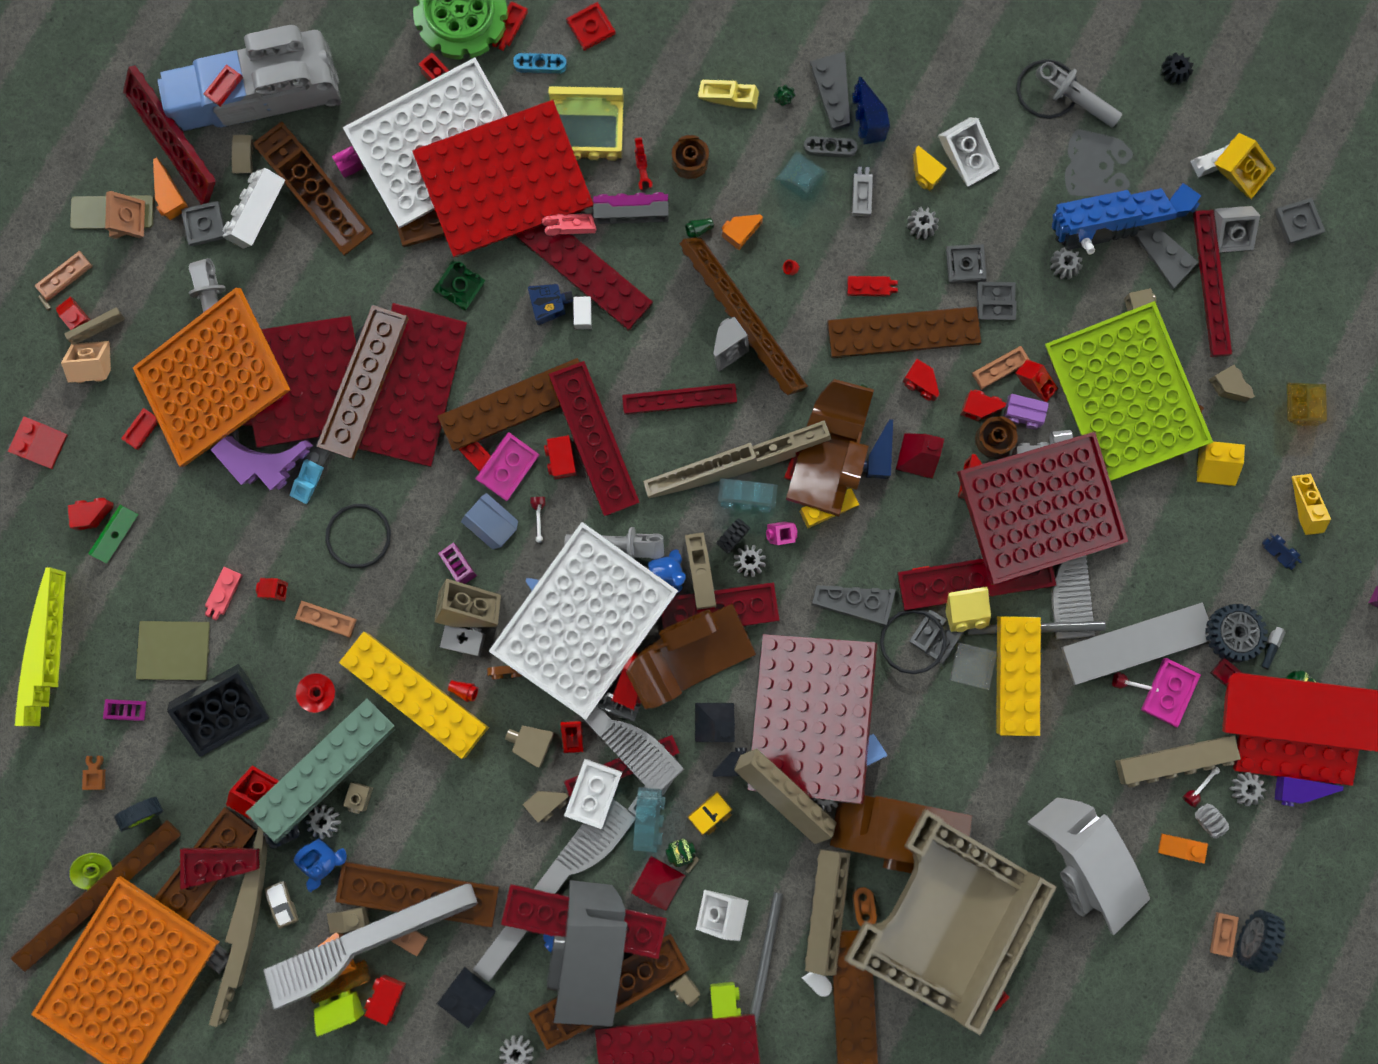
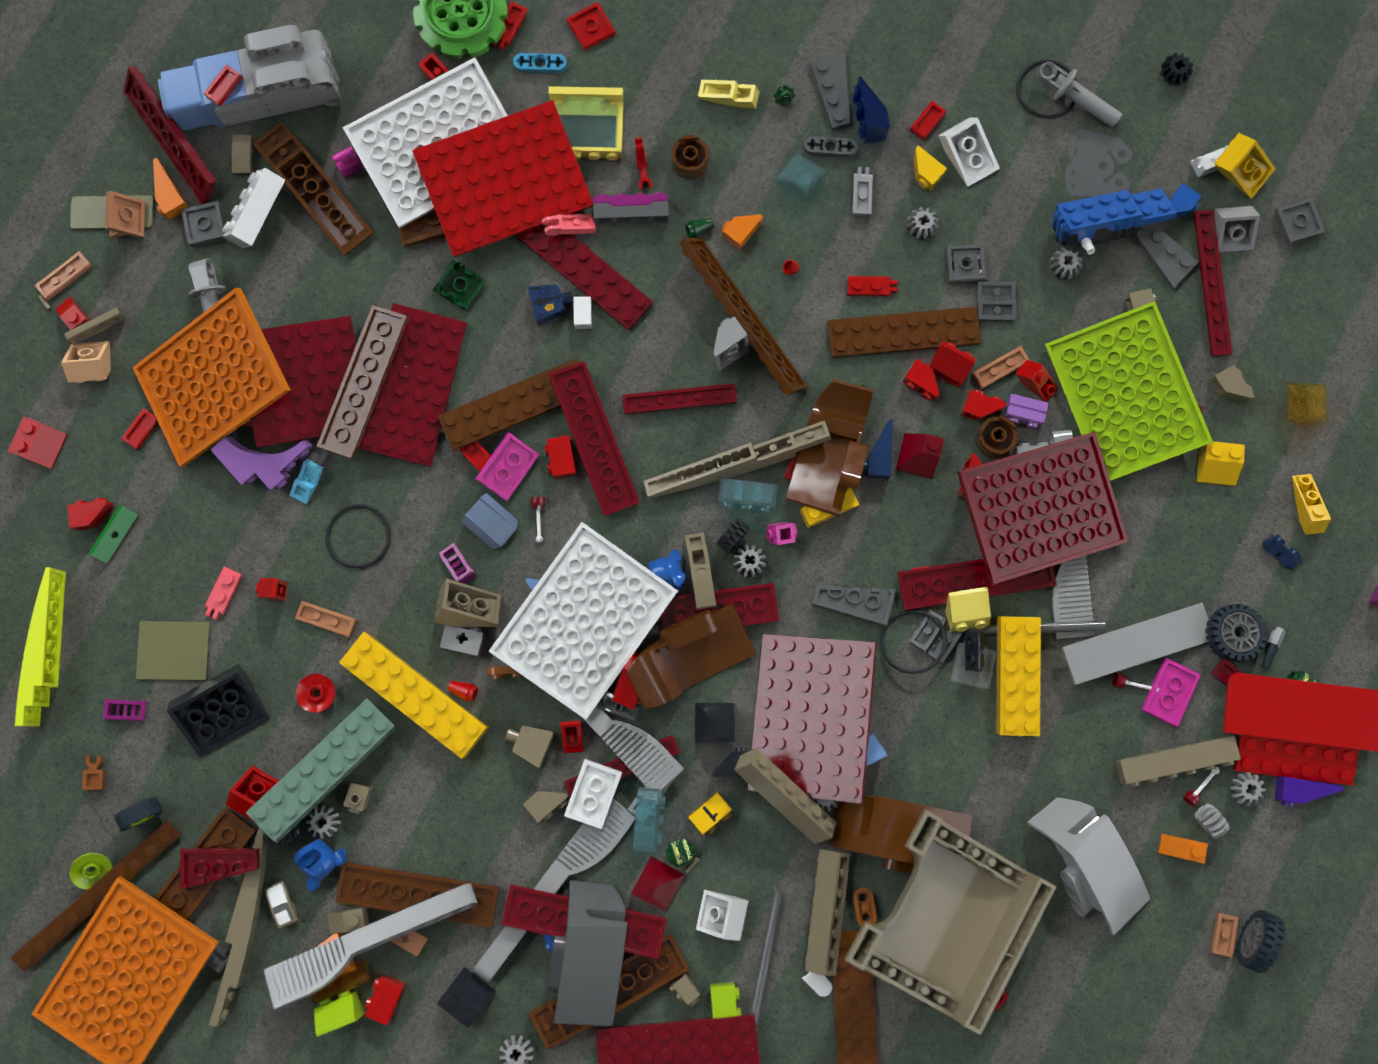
(636, 544): light grey piece -> none
(928, 120): none -> red tile
(952, 364): none -> red slope
(973, 644): none -> black hinge

